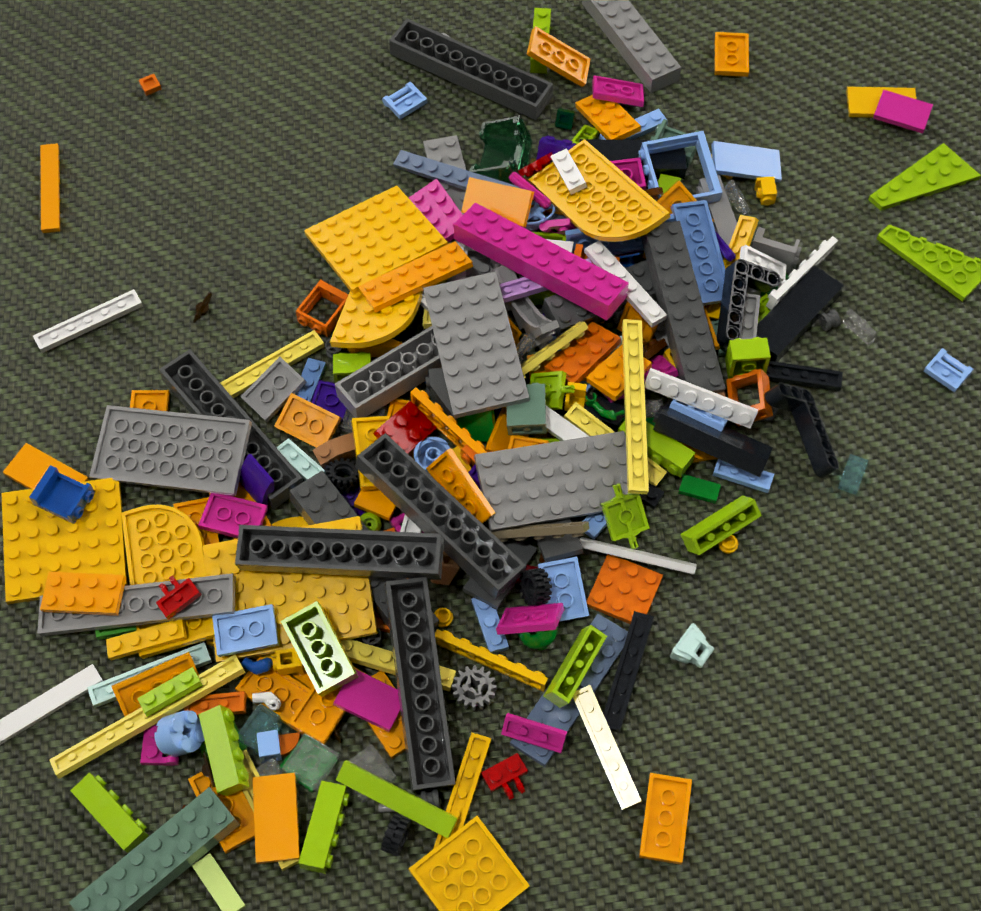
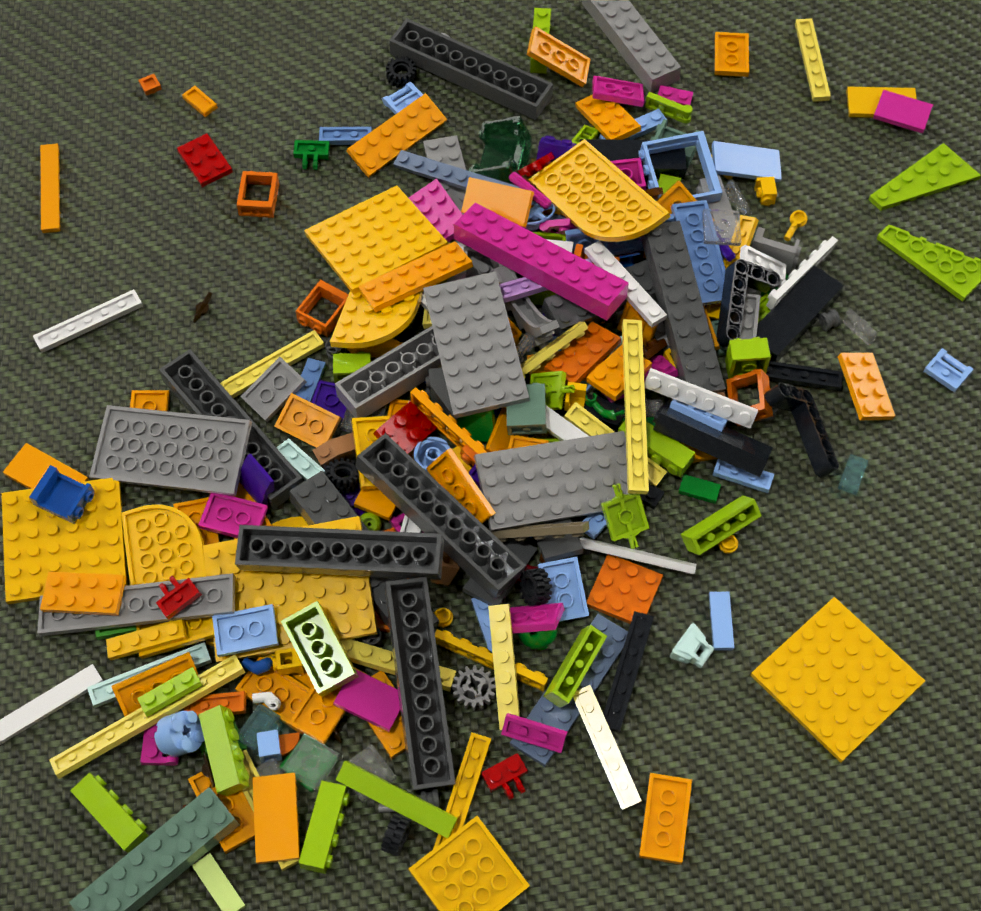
(199, 101): none -> light orange tile
(204, 160): none -> red plate
(264, 208): none -> orange window
(311, 150): none -> green hinge
(343, 135): none -> medium blue plate
(396, 134): none -> light orange plate
(401, 64): none -> black tyre
(504, 661): none -> light yellow plate
(564, 118): dark green tile -> none
(568, 171): white plate -> none
(669, 107): none -> lime plate
(678, 95): none -> dark pink plate
(721, 227): none -> clear tile
(721, 620): none -> light blue tile
(797, 219): none -> yellow plate
(812, 60): none -> light yellow plate
(837, 679): none -> yellow plate
(866, 386): none -> light orange plate

